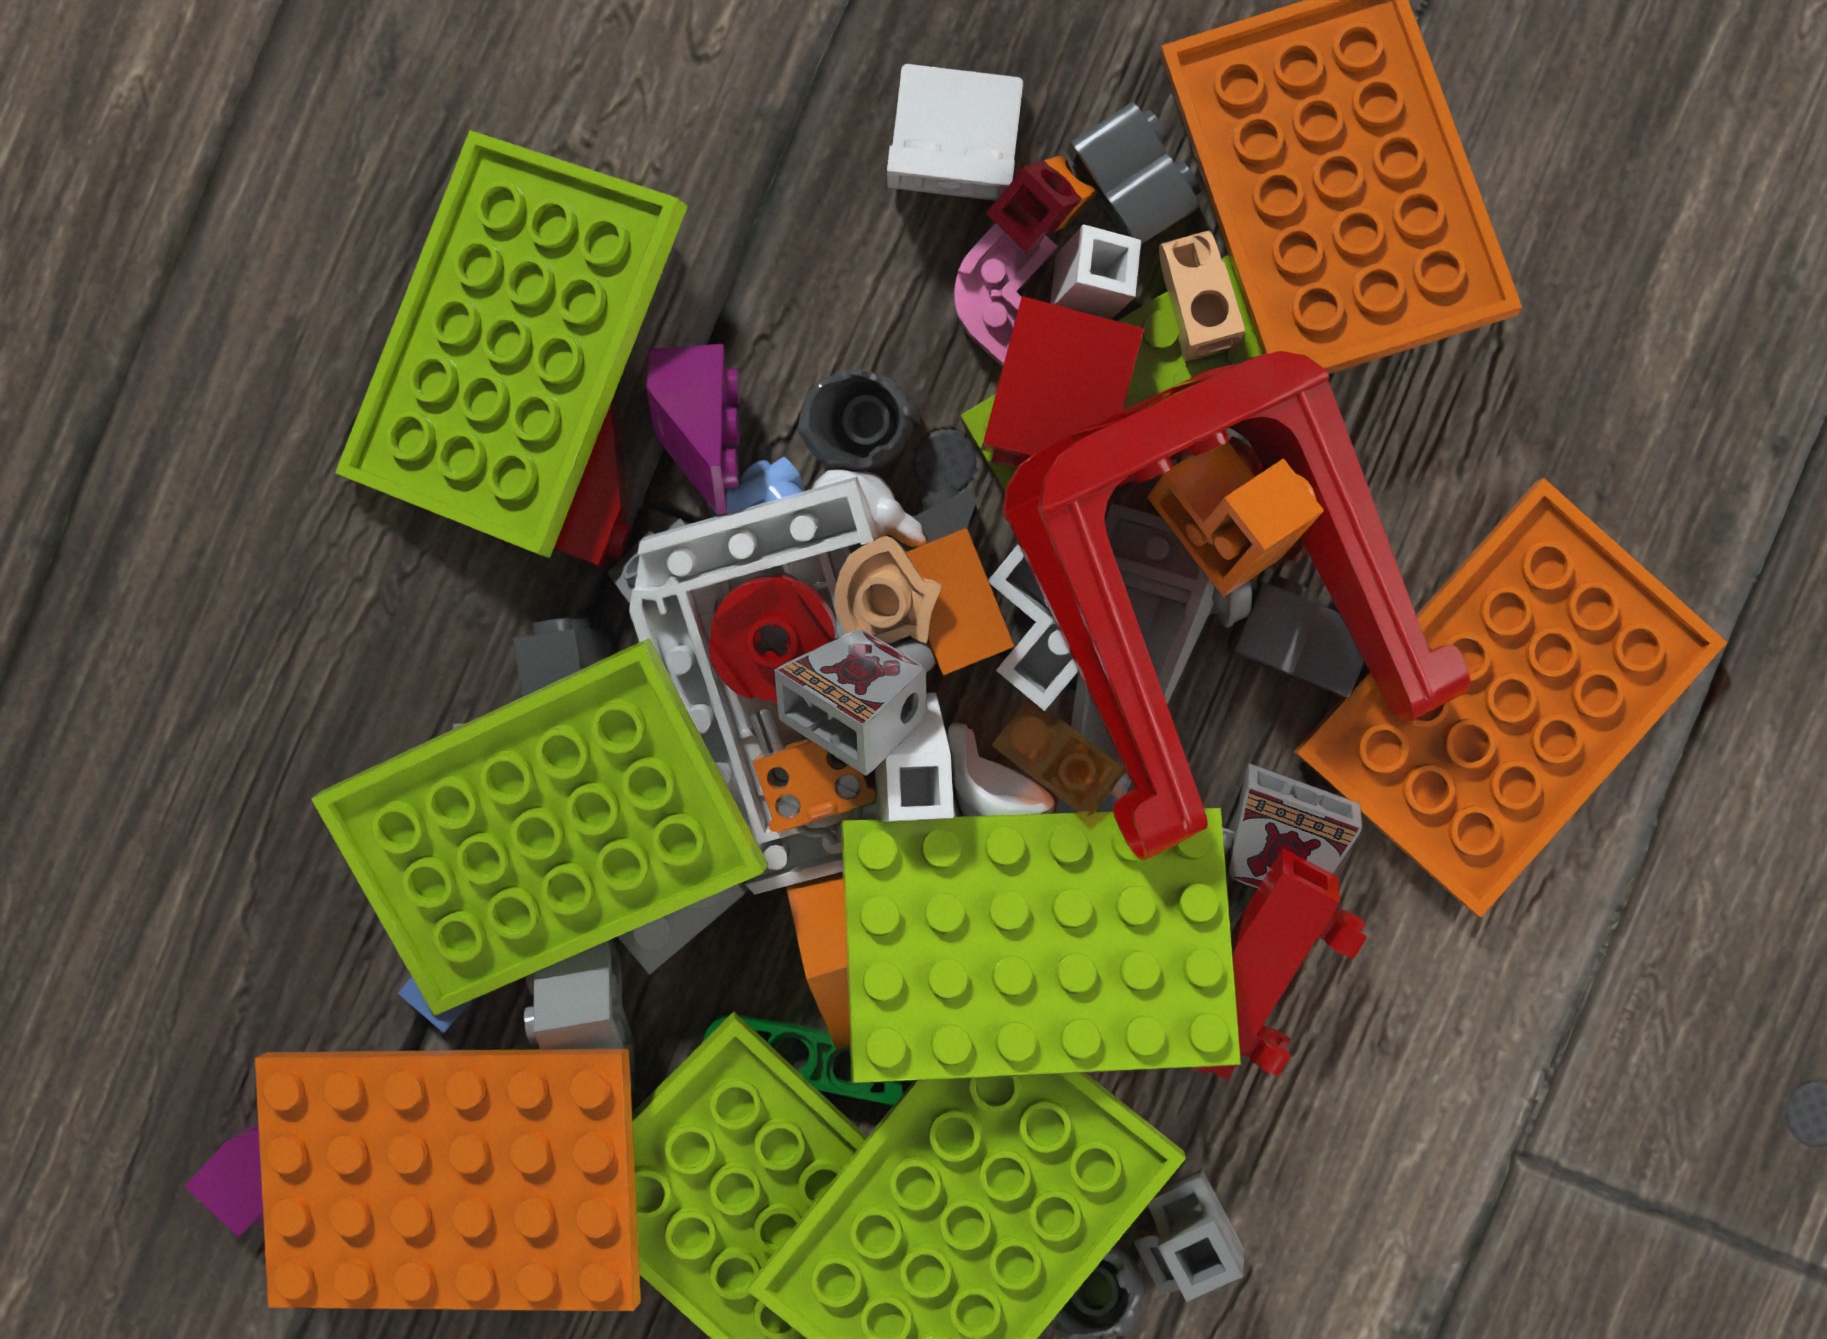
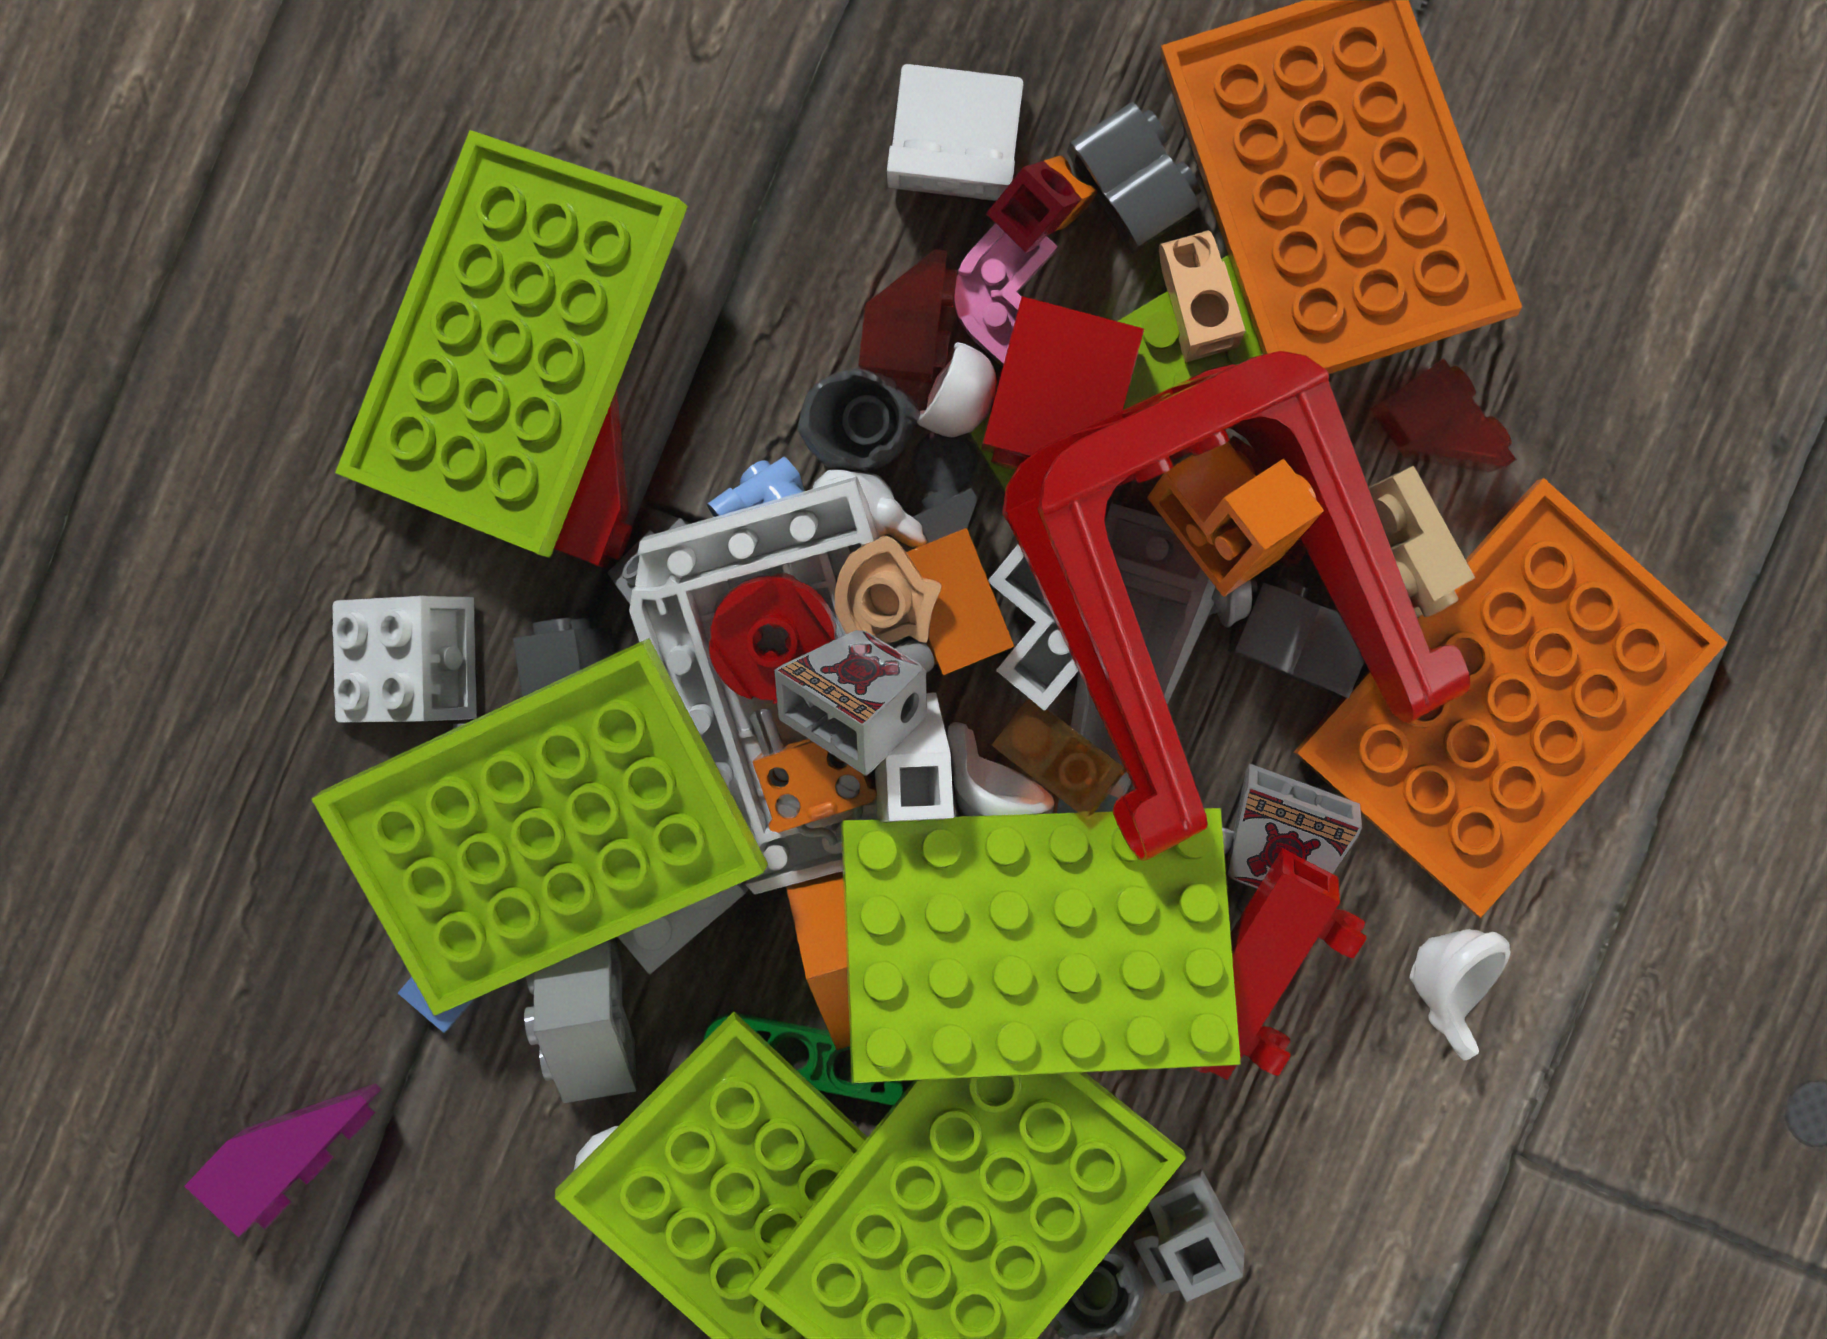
(404, 659): none -> white bracket
(449, 1179): orange plate -> none
(692, 415): magenta slope -> none
(904, 319): none -> clear red slope
(960, 394): none -> white hair
(1096, 272): white brick -> none
(1420, 542): none -> tan plate
(1441, 422): none -> clear red slope
(1453, 976): none -> white hat

